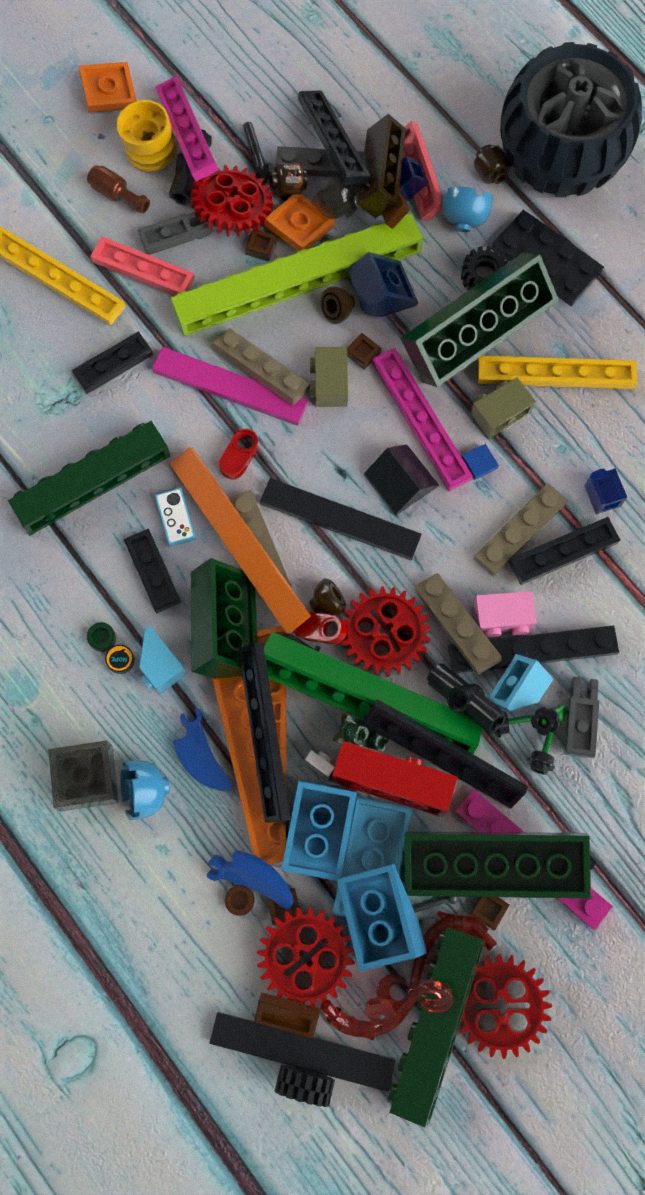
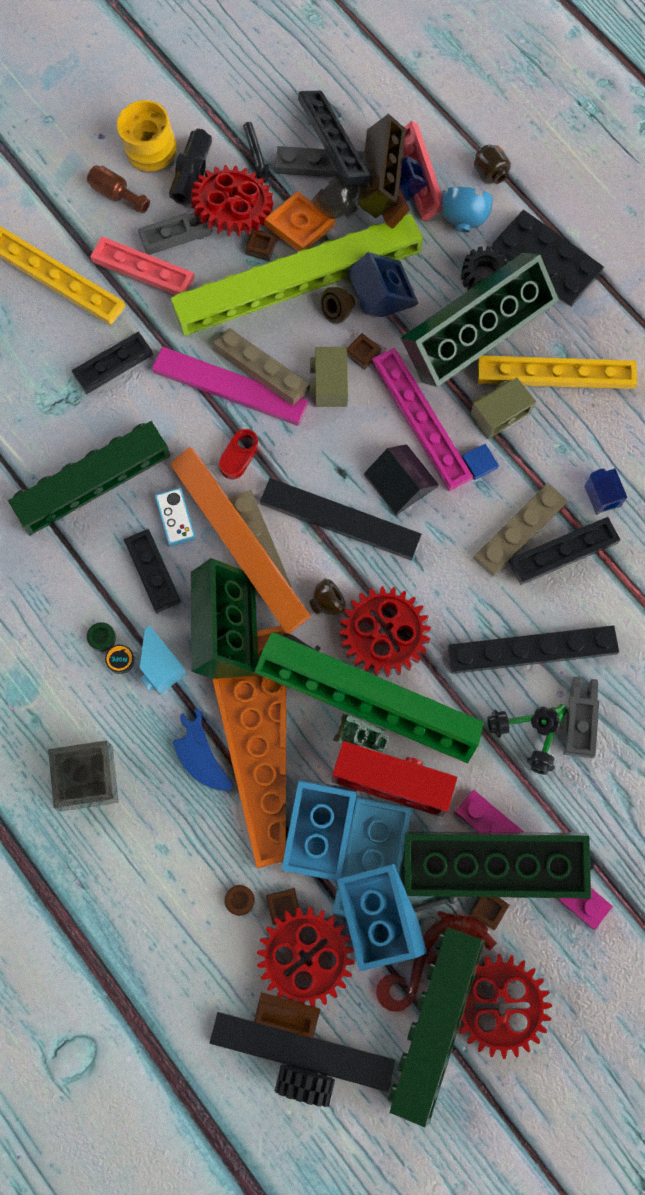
(107, 86): orange plate -> none
(142, 788): dark azure cylinder -> none
(186, 129): dark pink plate -> none
(253, 874): blue piece -> none
(264, 733): black tile -> none
(288, 179): dark brown head -> none
(315, 629): red piece -> none
(320, 763): white plate -> none
(393, 1016): clear red plant -> none
(444, 754): black tile -> none
(458, 624): dark tan plate -> none
(466, 698): black piece -> none
(505, 613): bright pink brick -> none
(521, 684): medium azure slope -> none
(571, 119): black wheel -> none

